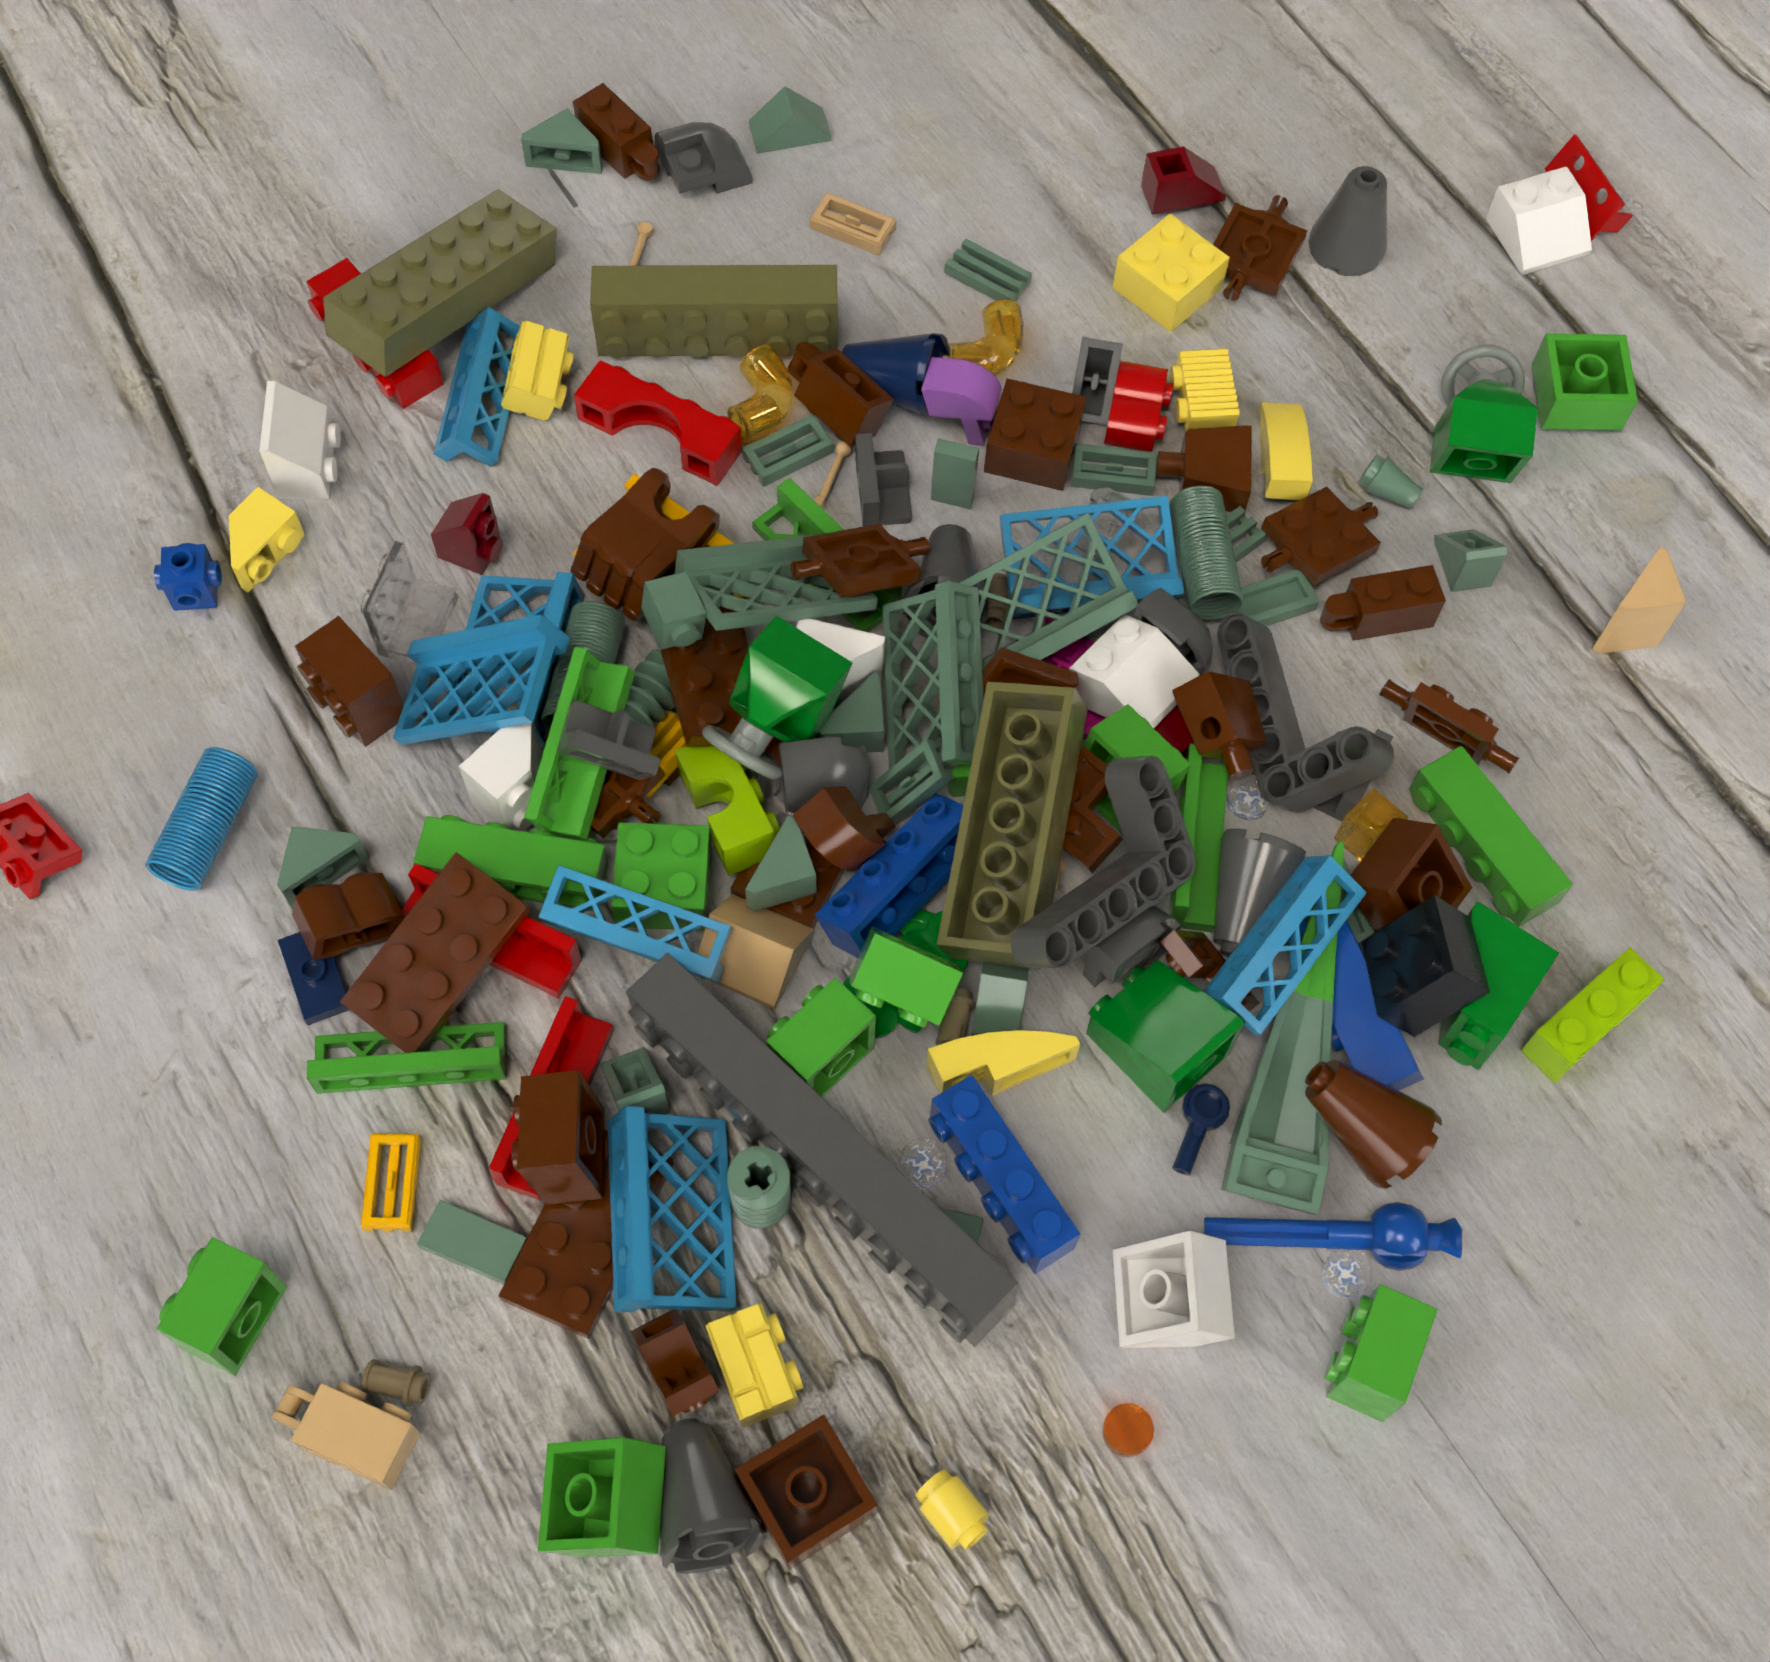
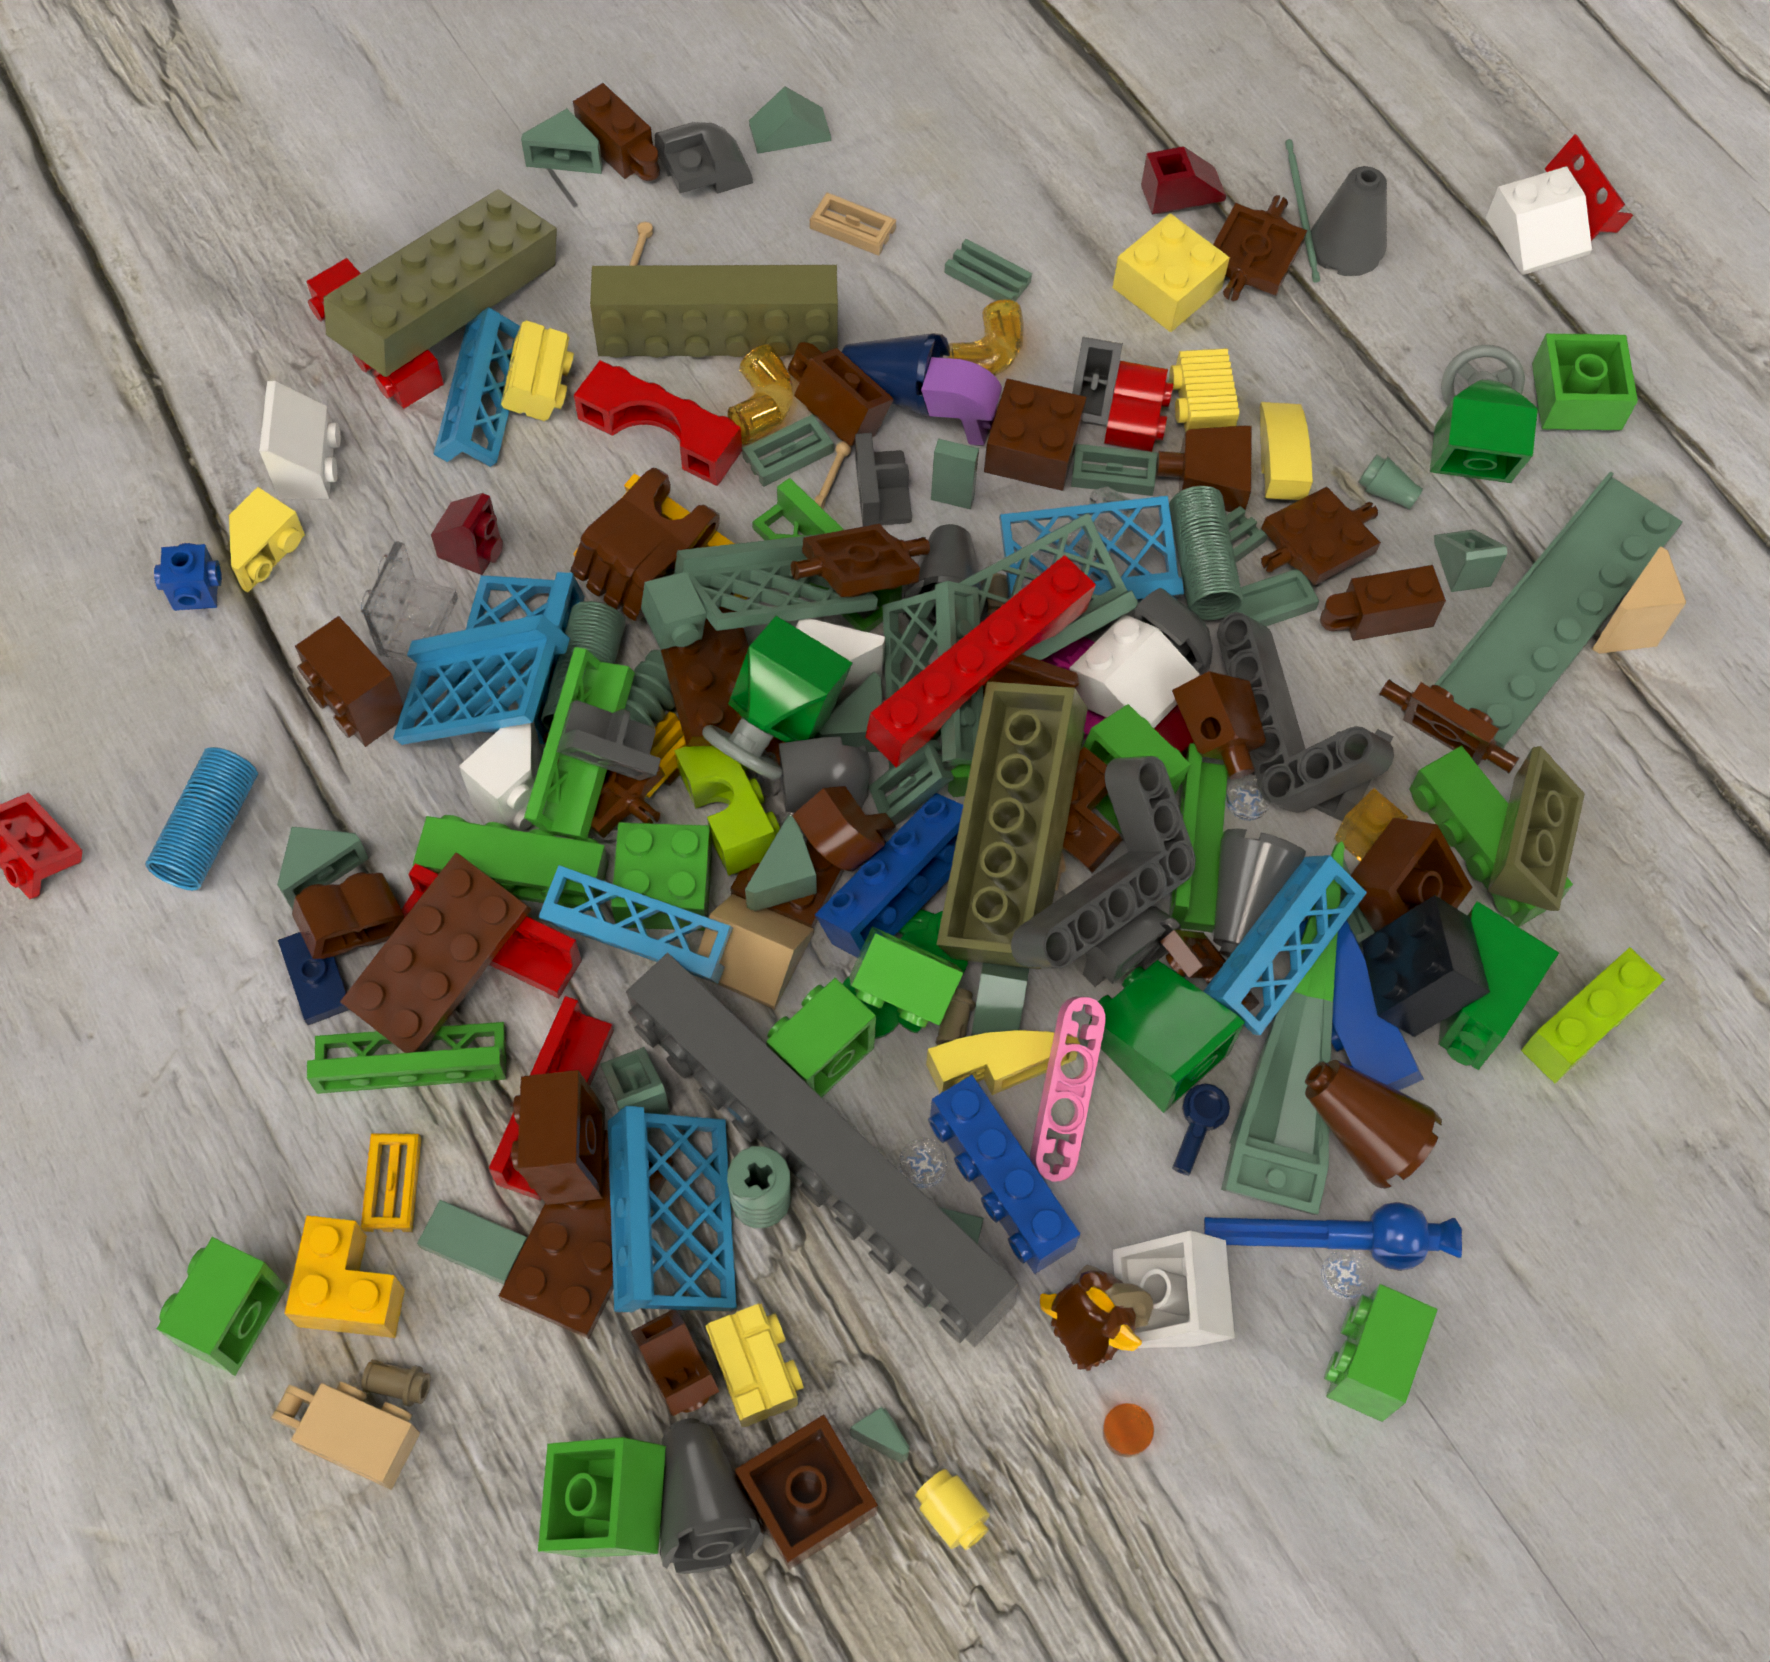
(331, 1289): none -> yellow brick
(882, 1435): none -> sand green slope
(937, 692): none -> red arch
(1075, 1089): none -> bright pink beam
(1097, 1316): none -> reddish brown hair
(1302, 210): none -> sand green piece
(1537, 833): none -> olive slope
(1558, 606): none -> sand green plate

